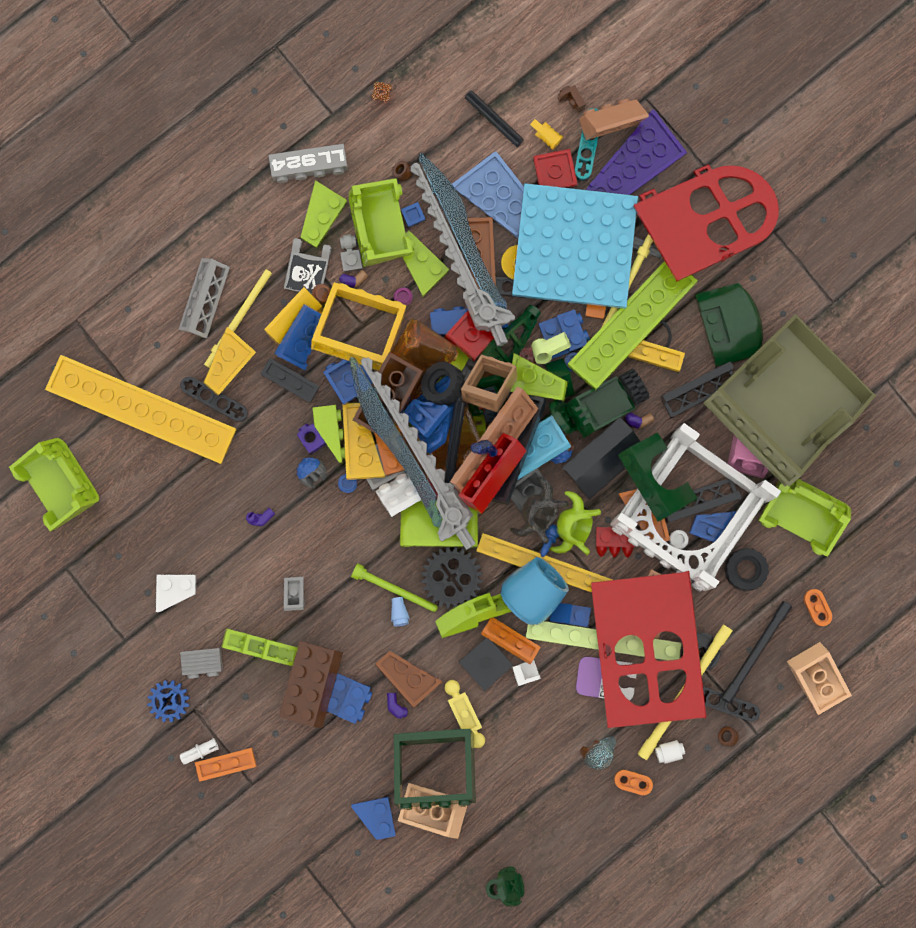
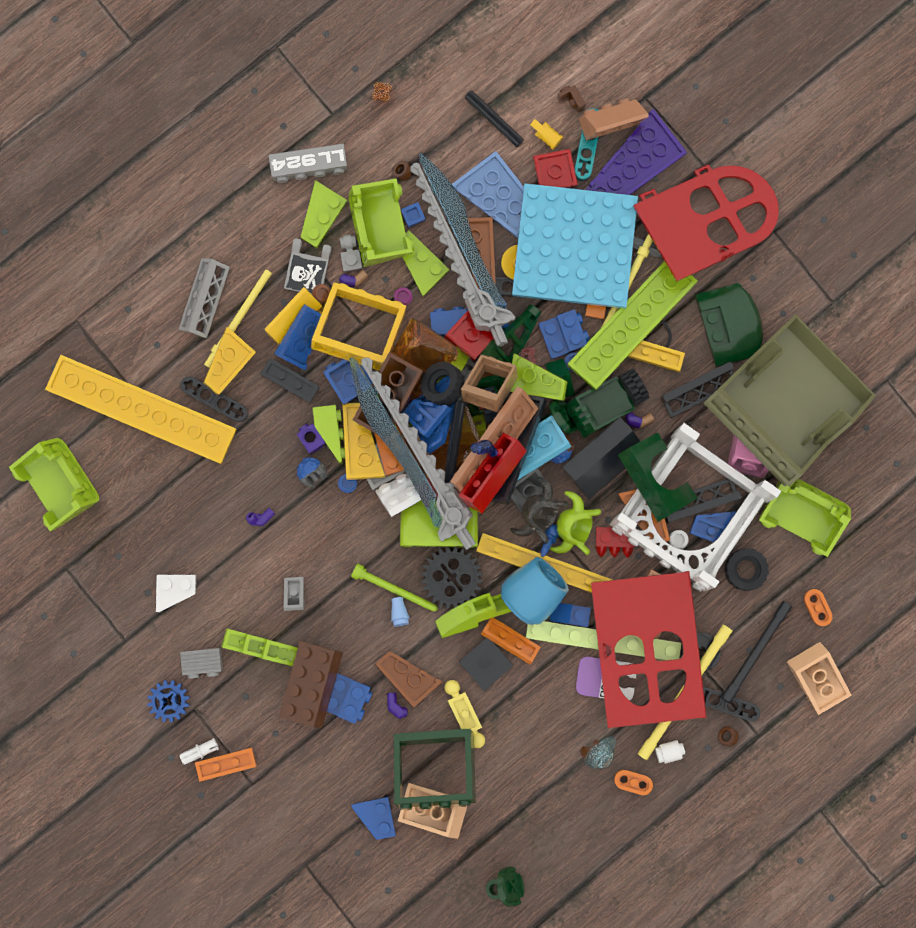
(526, 673): white panel -> none
(545, 349): yellowish green piece -> none

